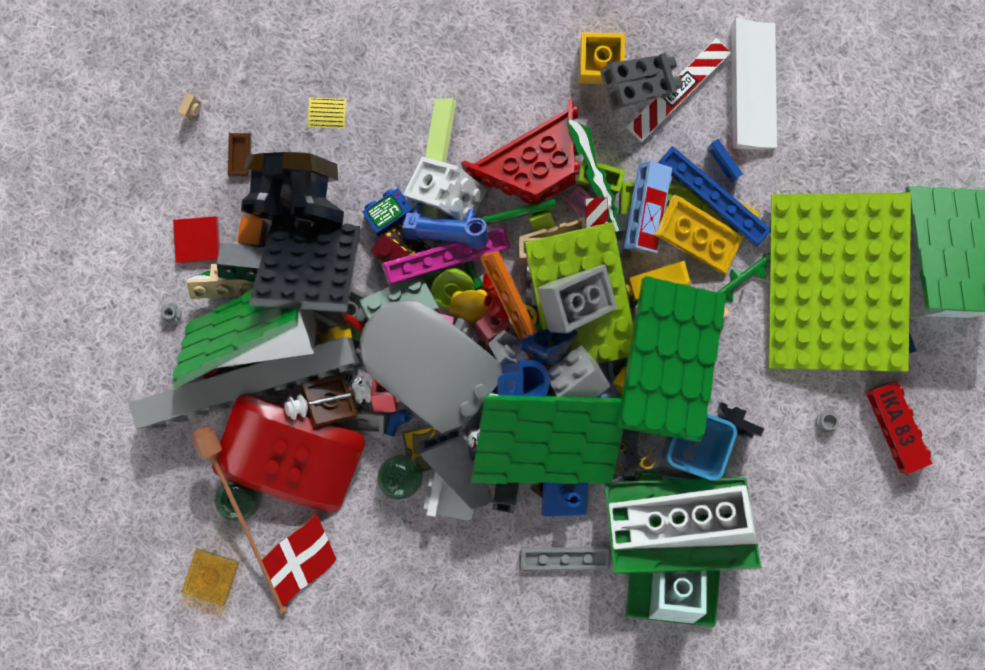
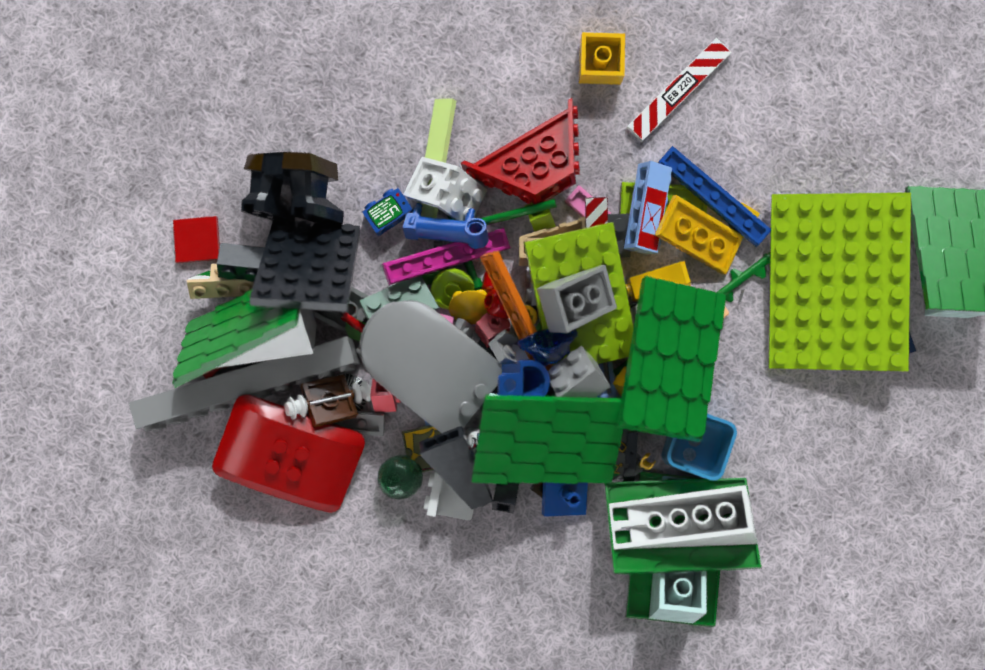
(176, 313): light grey plate -> none
(189, 107): tan plate -> none
(210, 577): clear yellow plate -> none
(238, 150): reddish brown tile -> none
(246, 499): clear green cylinder -> none
(252, 231): orange brick -> none
(294, 559): flag -> none
(326, 112): light yellow sticker -> none
(332, 334): yellow plate -> none
(395, 246): slope -> none
(396, 419): blue arm -> none
(565, 558): light grey tile -> none
(596, 176): sword -> none
(612, 176): lime brick -> none
(640, 80): dark grey hips -> none
(724, 160): blue tile -> none
(736, 416): black slope -> none
(753, 85): white arch -> none
(827, 421): light grey plate -> none
(899, 427): red brick -> none

